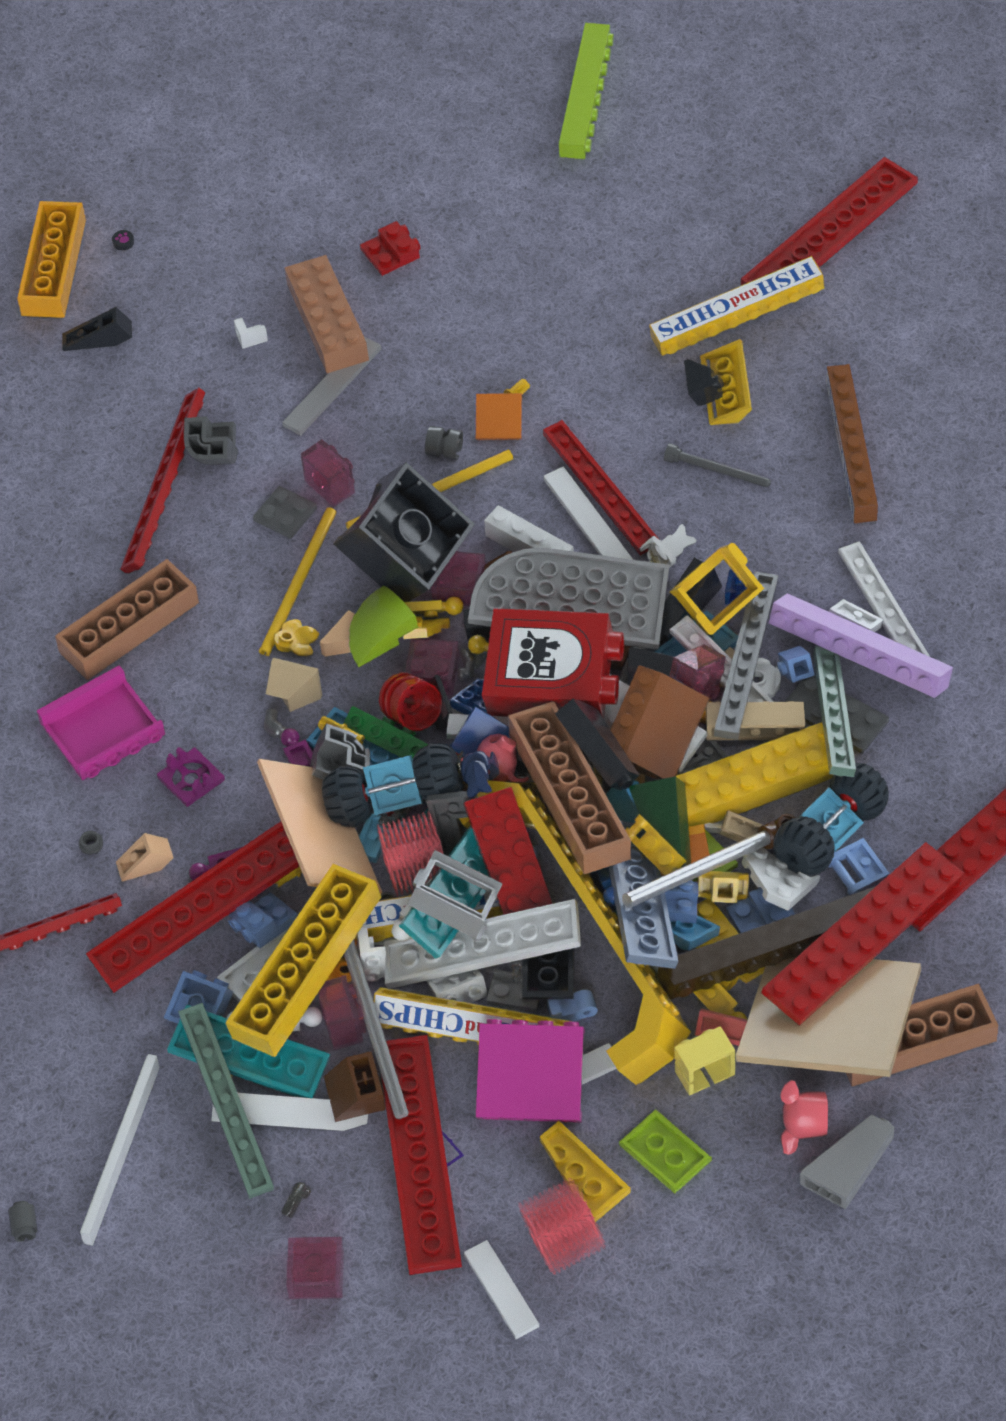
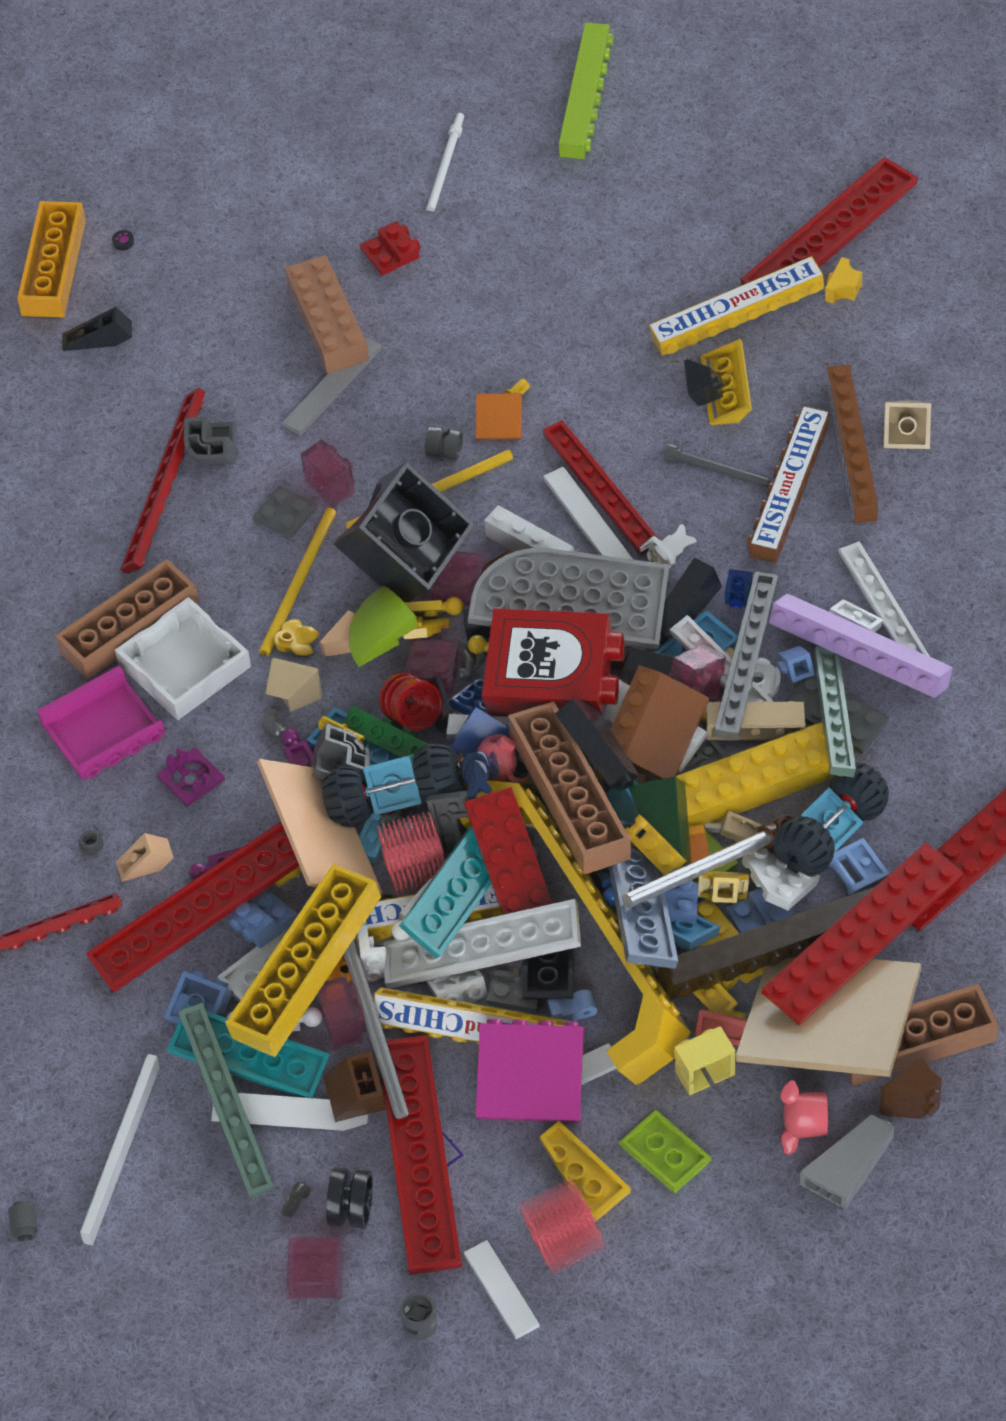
(183, 658): none -> white tile
(249, 336): white panel -> none
(349, 1198): none -> black wheel
(418, 1316): none -> dark grey wheel
(447, 909): light grey piece -> none
(454, 132): none -> white bar
(737, 562): yellow piece -> none
(789, 484): none -> brick
(843, 282): none -> yellow brick
(907, 424): none -> tan slope
(912, 1093): none -> reddish brown slope

